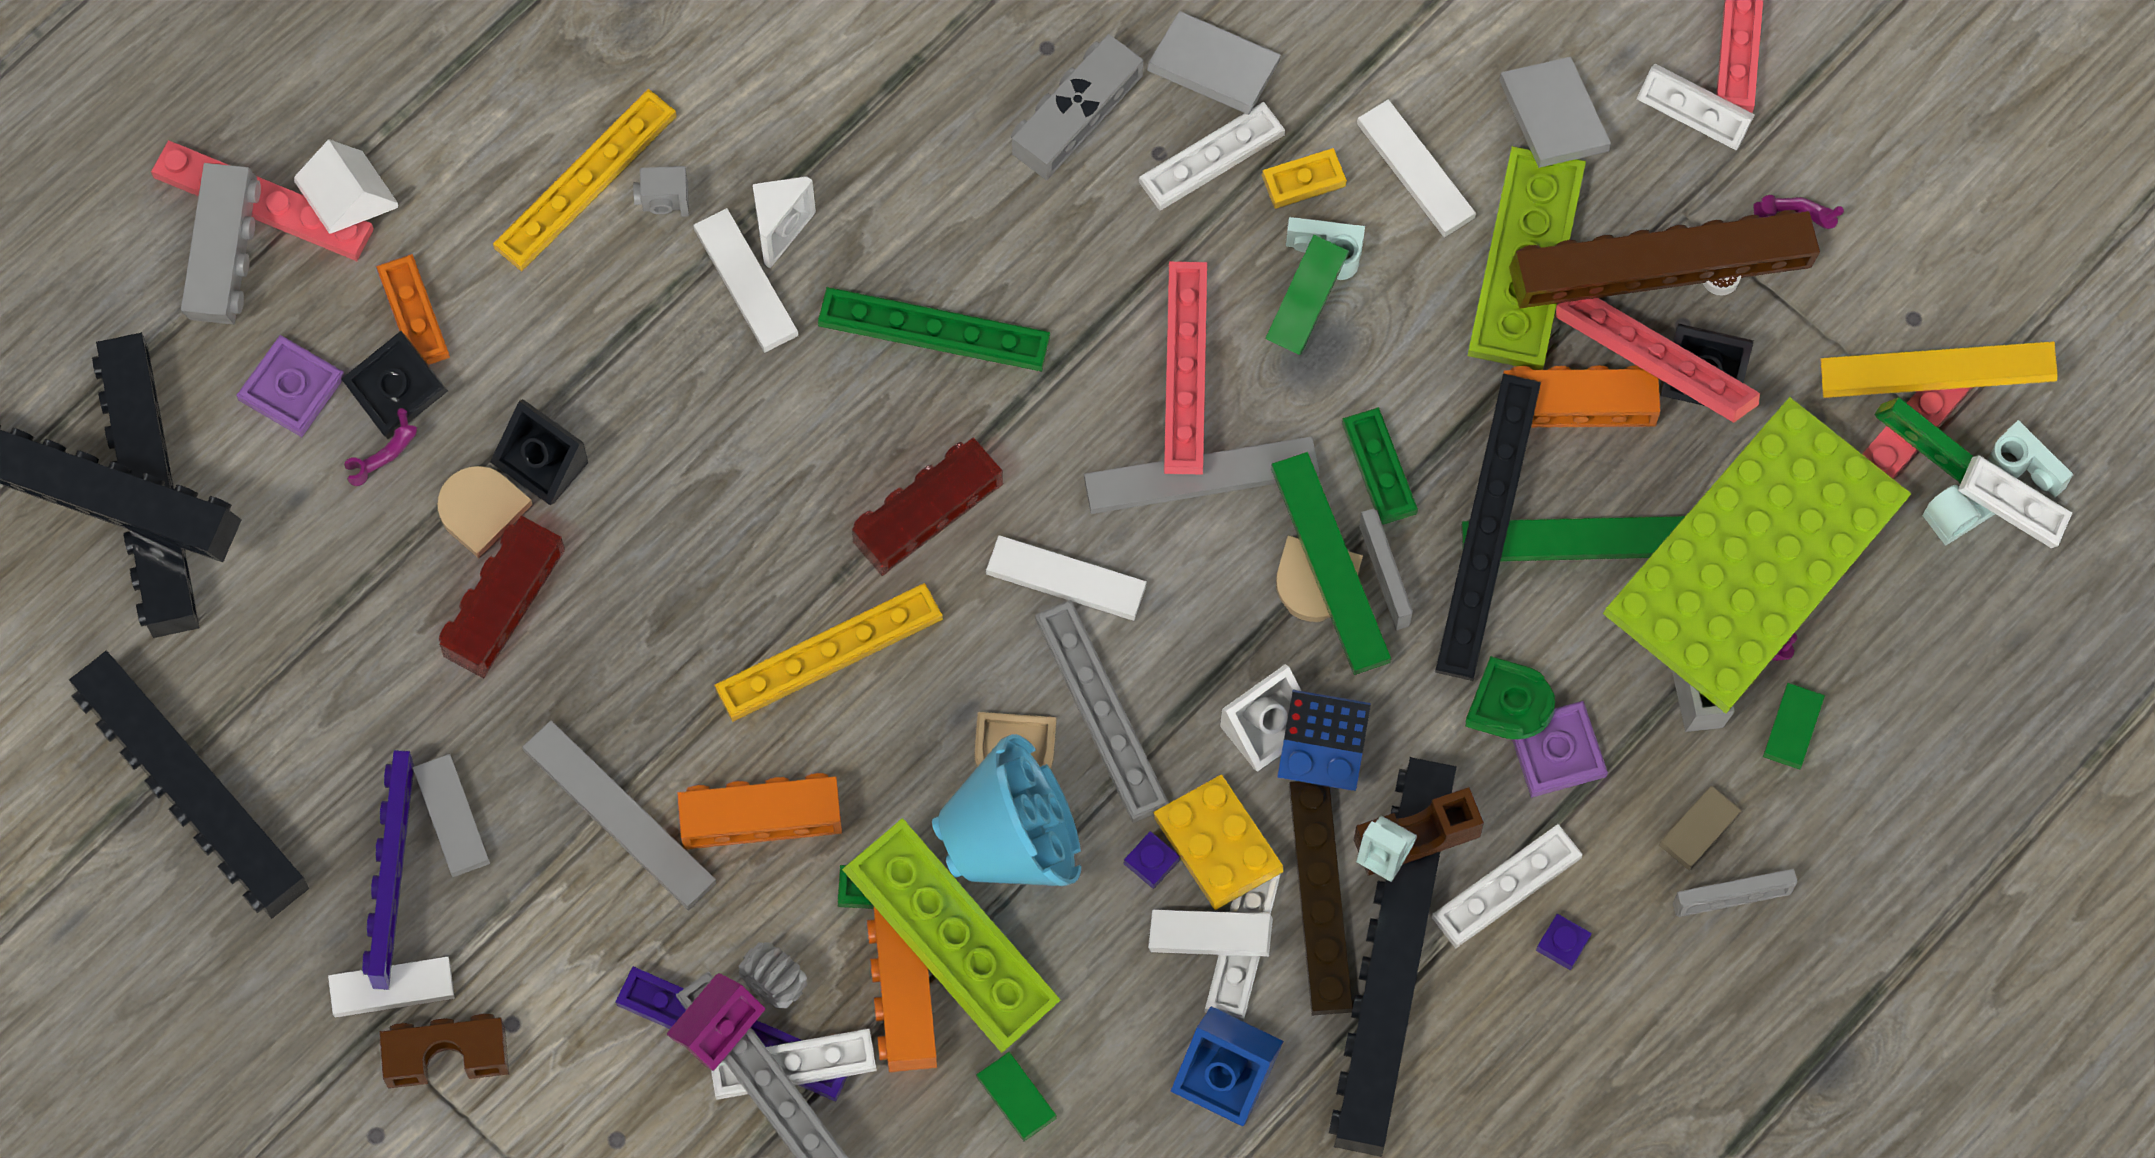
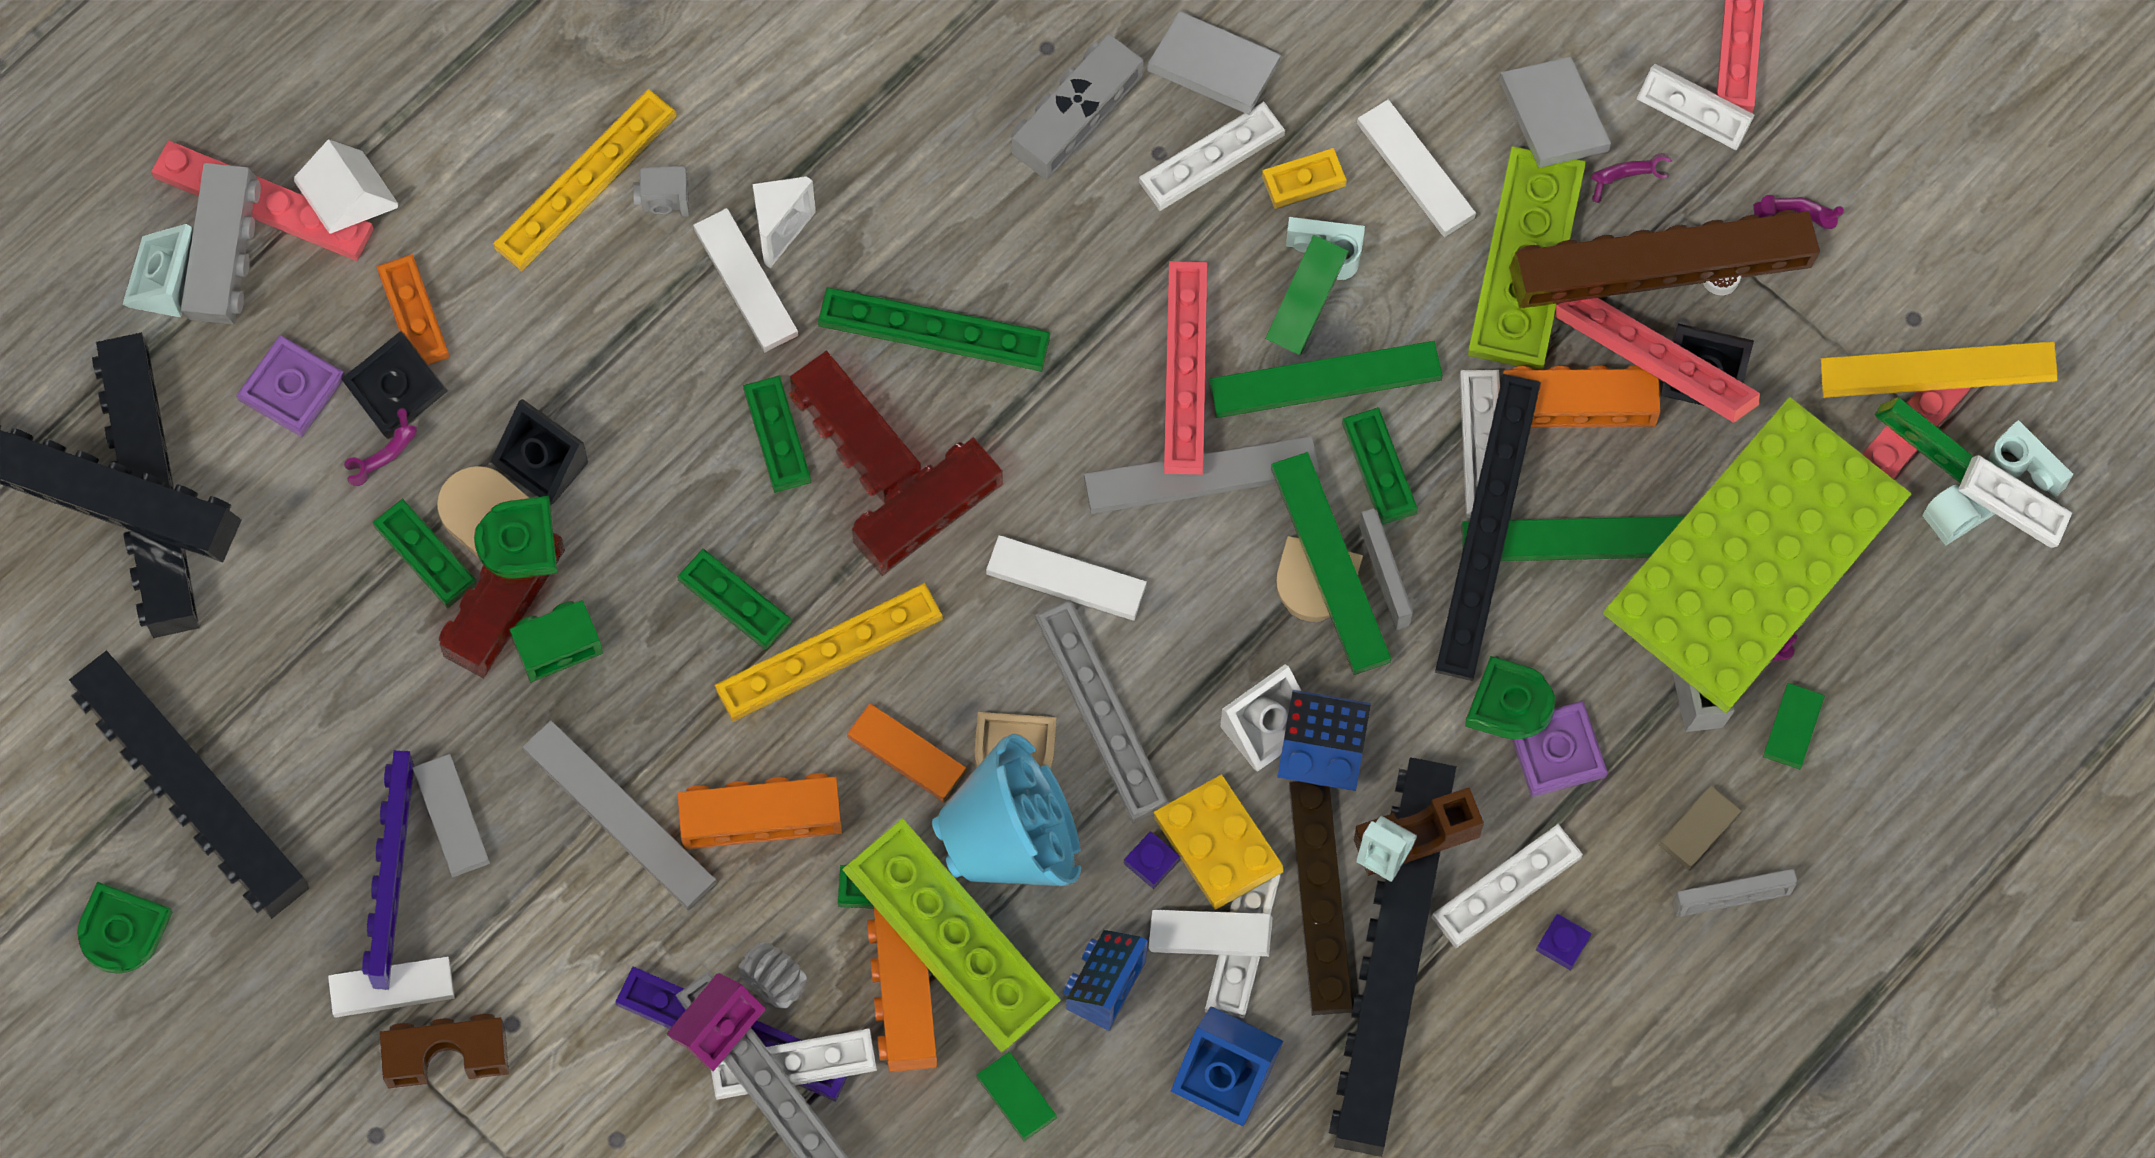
(120, 929): none -> green tile
(160, 272): none -> light aqua slope
(424, 553): none -> green tile
(517, 539): none -> green tile
(556, 640): none -> green brick
(734, 599): none -> green tile
(777, 434): none -> green tile
(853, 426): none -> clear red brick
(906, 752): none -> orange tile
(1106, 978): none -> slope
(1325, 379): none -> green tile
(1478, 402): none -> white tile
(1626, 169): none -> magenta piece

